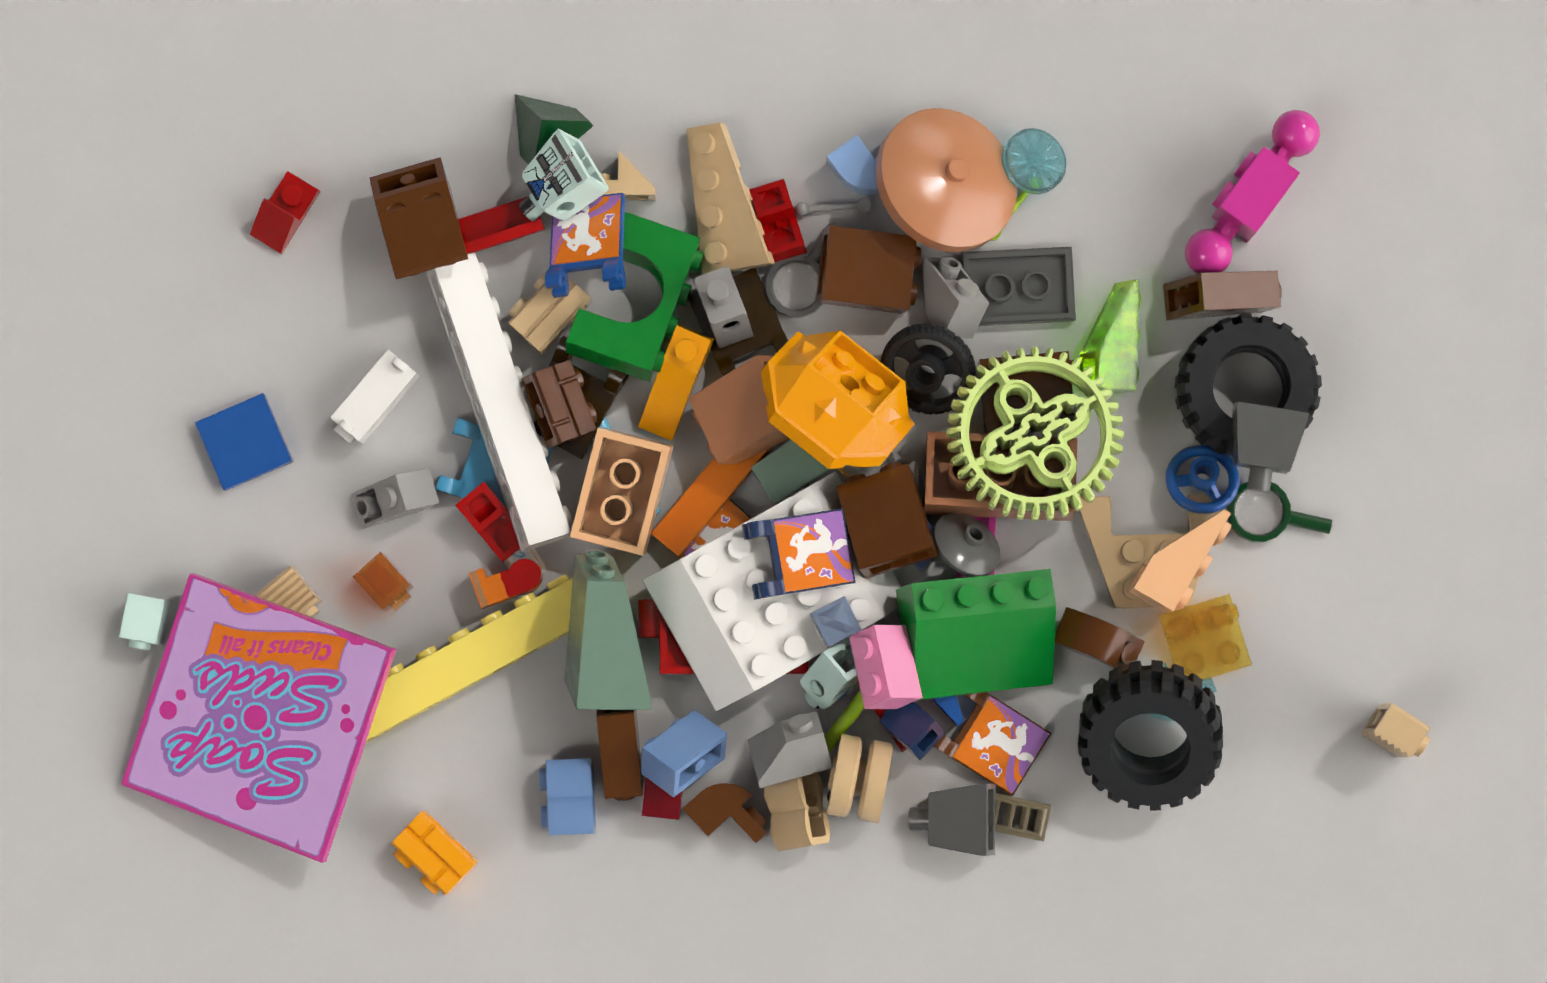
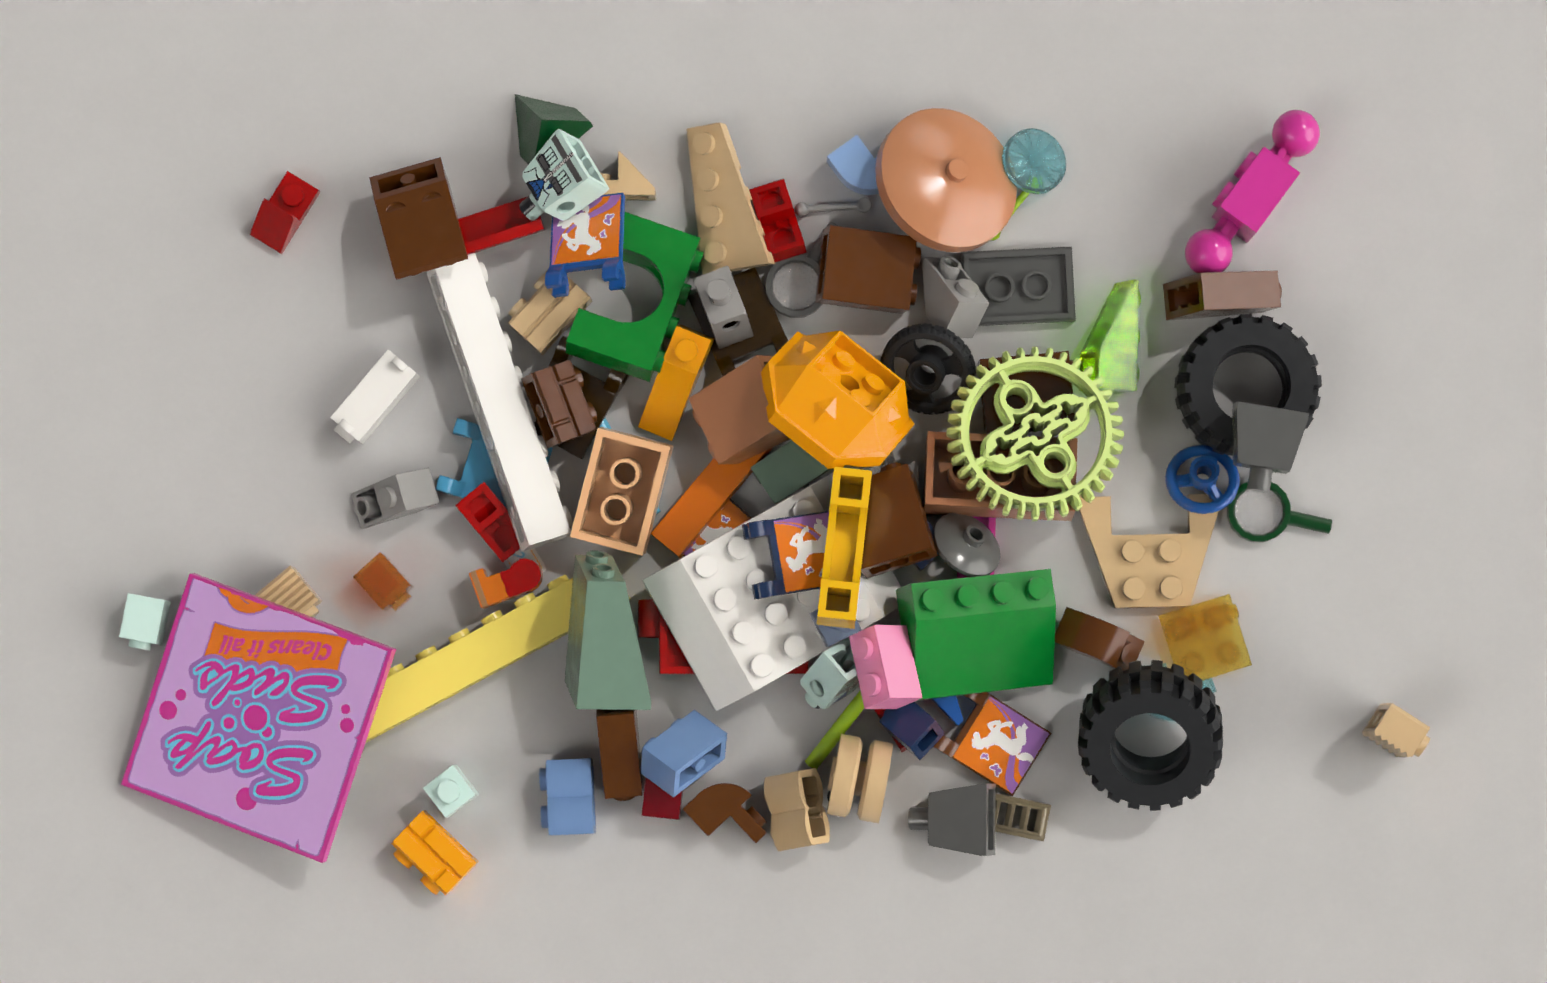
(244, 442): blue tile -> none
(450, 791): none -> light aqua brick
(789, 750): light grey slope -> none
(844, 547): none -> yellow arch
(1168, 572): light nougat slope -> none

